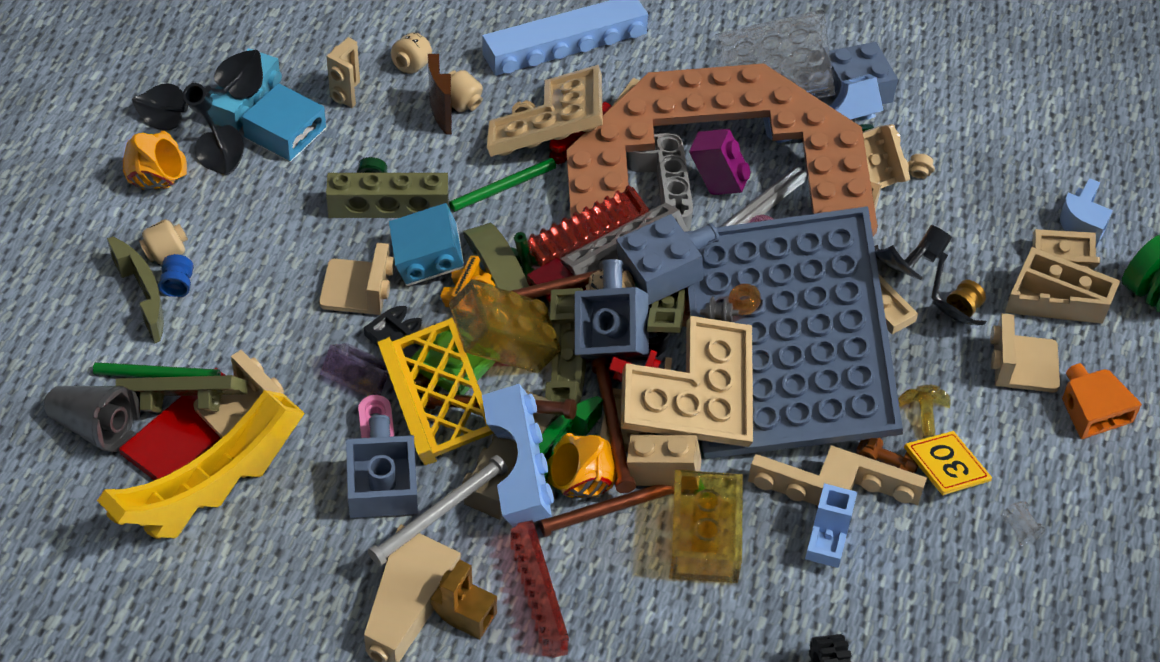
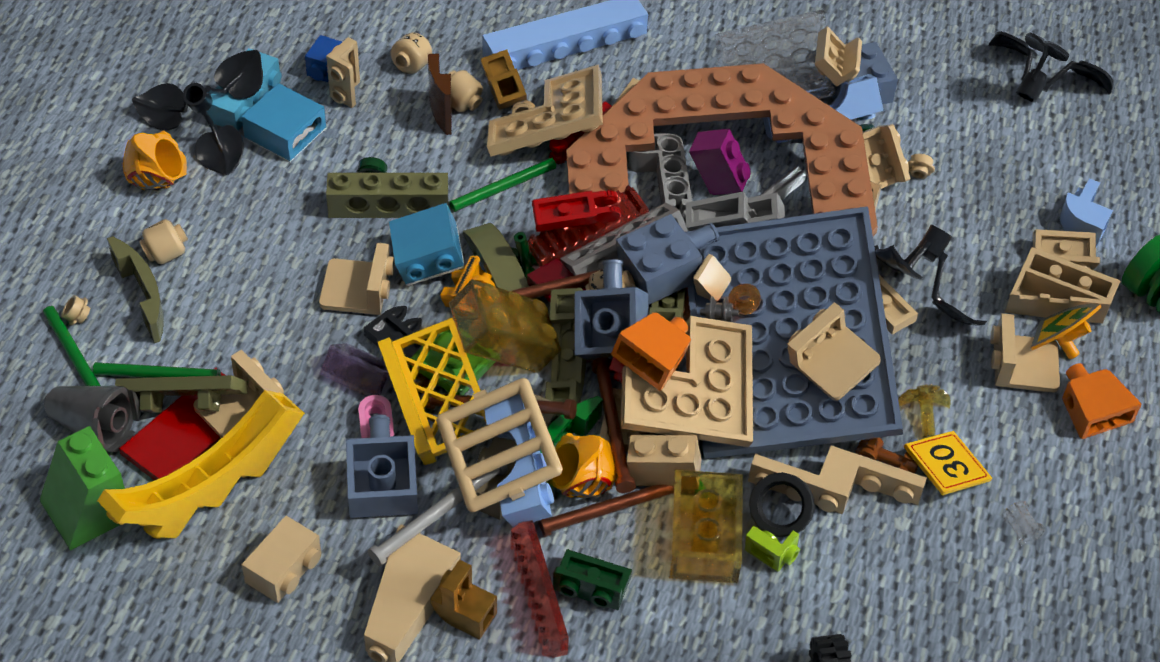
(70, 347): none -> green bar
(74, 484): none -> bright green slope
(75, 310): none -> tan plate
(175, 276): blue wheel -> none
(282, 559): none -> tan brick
(316, 57): none -> blue brick
(503, 79): none -> pearl gold brick
(542, 441): none -> tan bar
(575, 209): none -> red hinge
(591, 579): none -> dark green bracket
(653, 348): none -> orange torso
(711, 279): none -> tan slope
(733, 210): none -> light grey slope
(760, 490): none -> black tyre
(769, 550): none -> lime bracket
(831, 353): none -> tan bracket
(831, 525): light blue brick -> none
(836, 59): none -> tan bracket
(967, 297): pearl gold wheel -> none
(1035, 81): none -> black plant
(1065, 328): none -> shield

